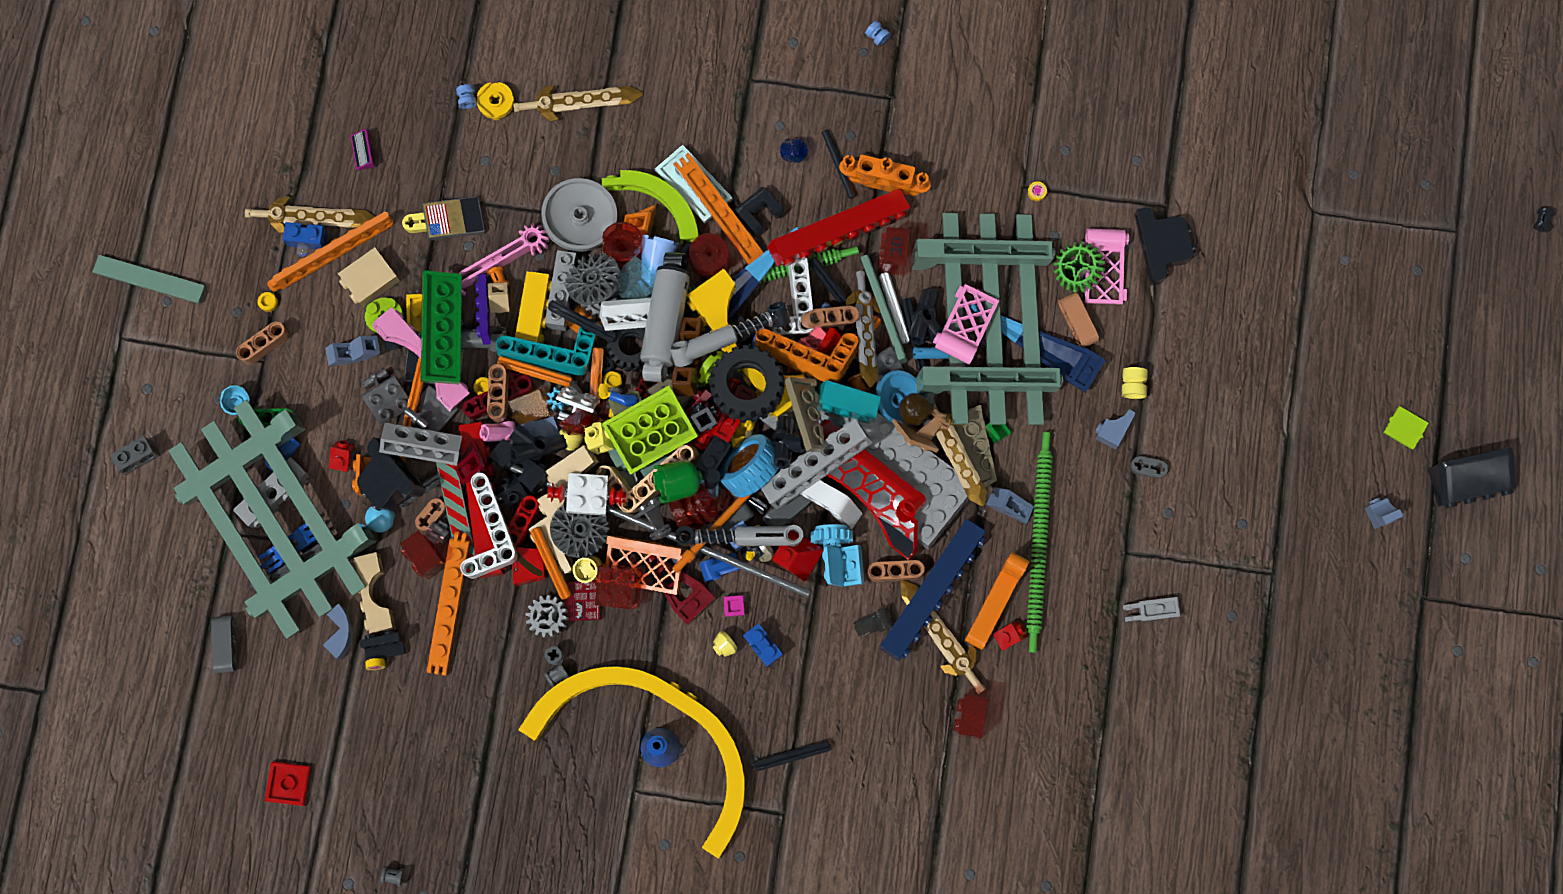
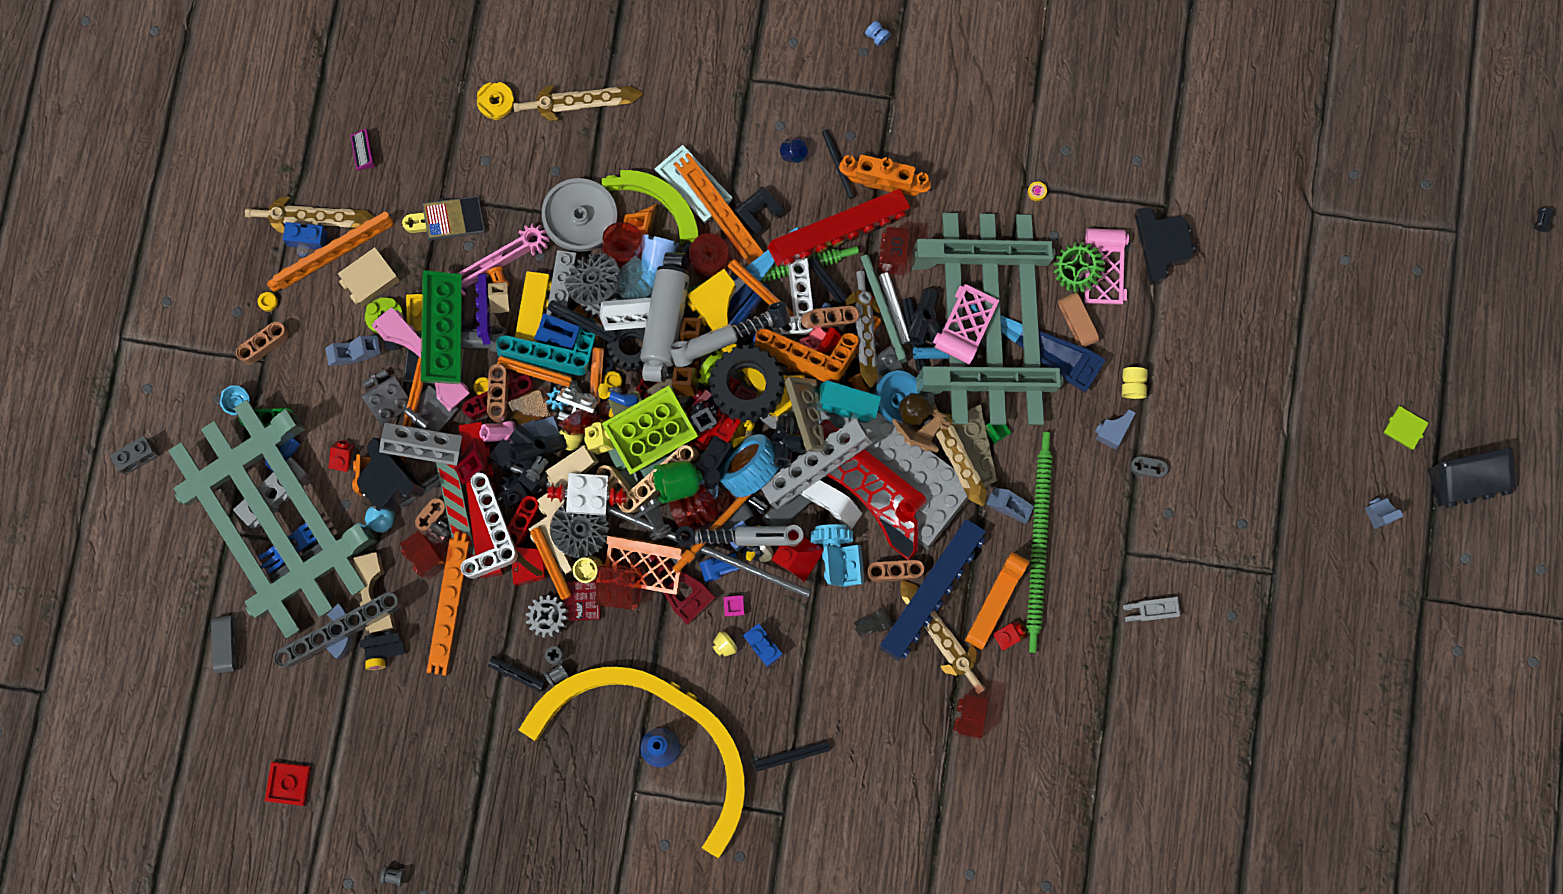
(149, 279): sand green tile -> none
(328, 630): none -> dark grey beam
(466, 96): medium blue wheel -> none
(496, 664): none -> black pin
(536, 469): none -> dark grey pin
(546, 333): none -> blue brick
(747, 308): none -> blue axle
(754, 284): none -> orange axle

